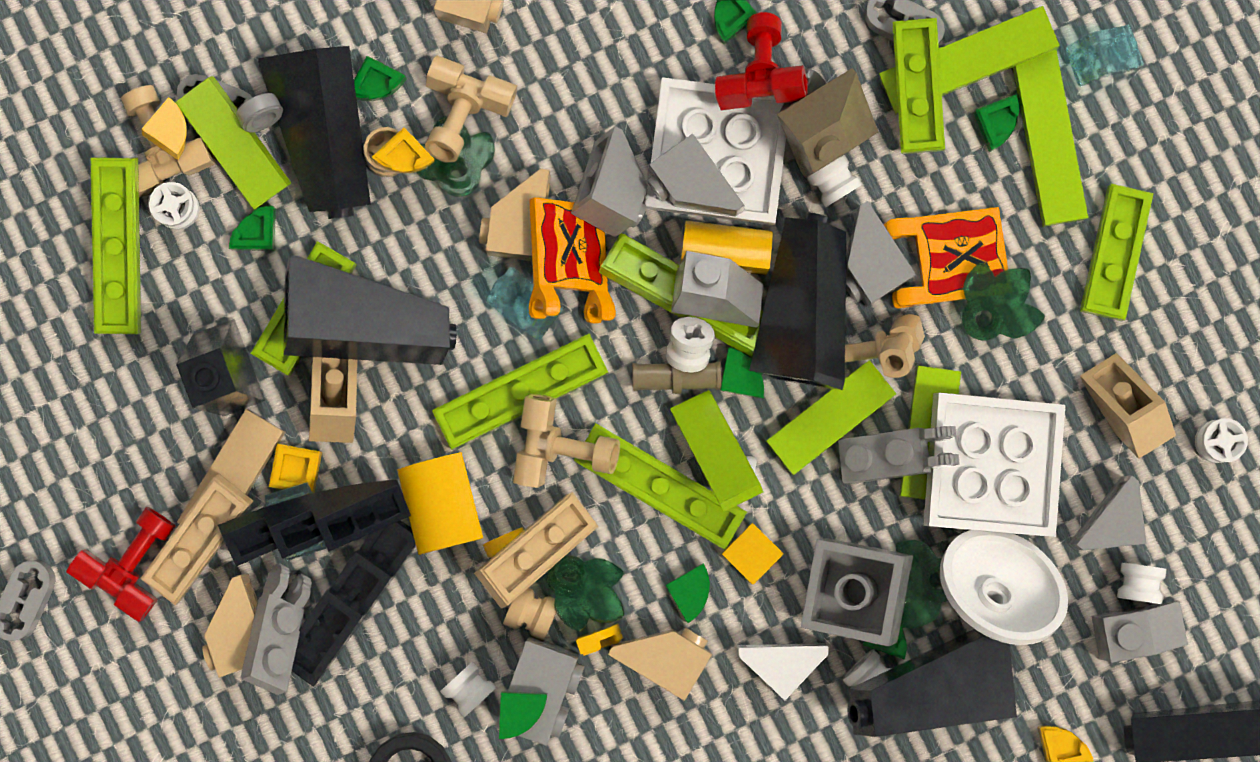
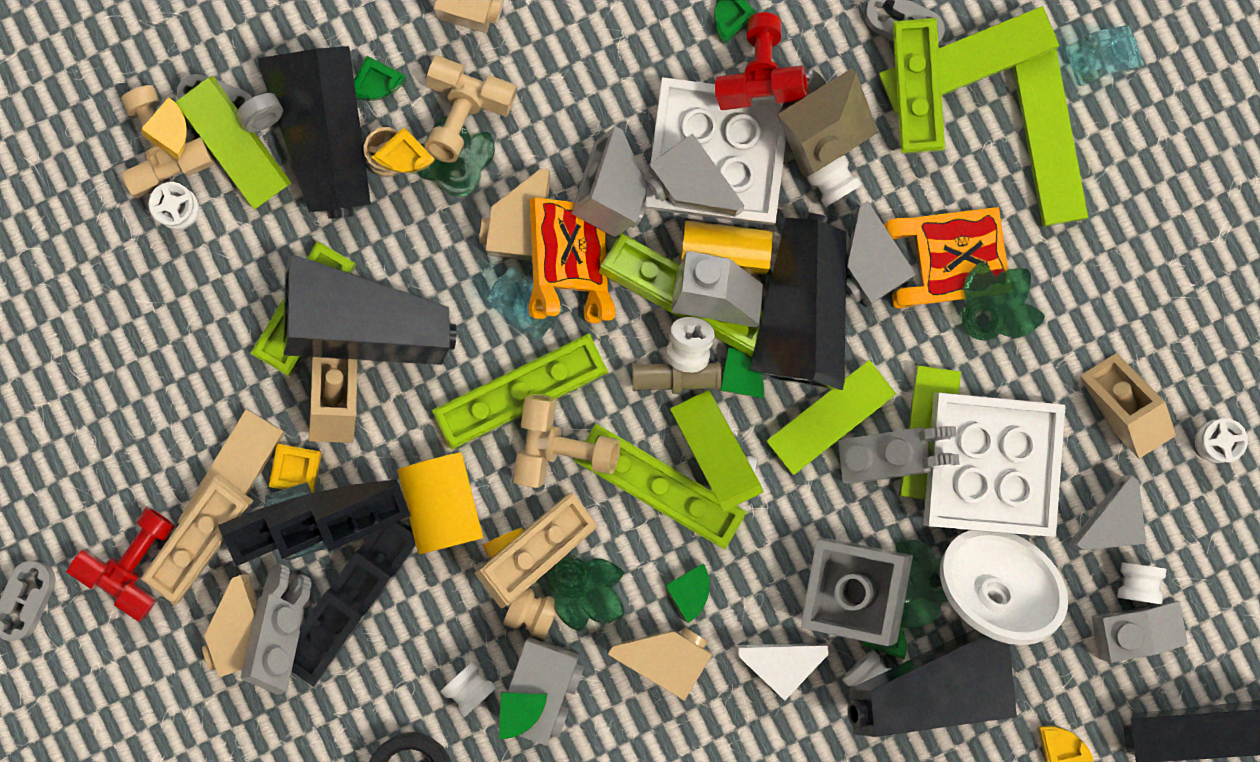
(116, 245): lime tile -> none
(219, 371): black slope -> none
(255, 231): green tile -> none
(598, 639): yellow tile -> none
(752, 553): yellow tile -> none
(894, 350): tan bar -> none
(997, 121): green tile -> none
(1116, 252): lime tile -> none

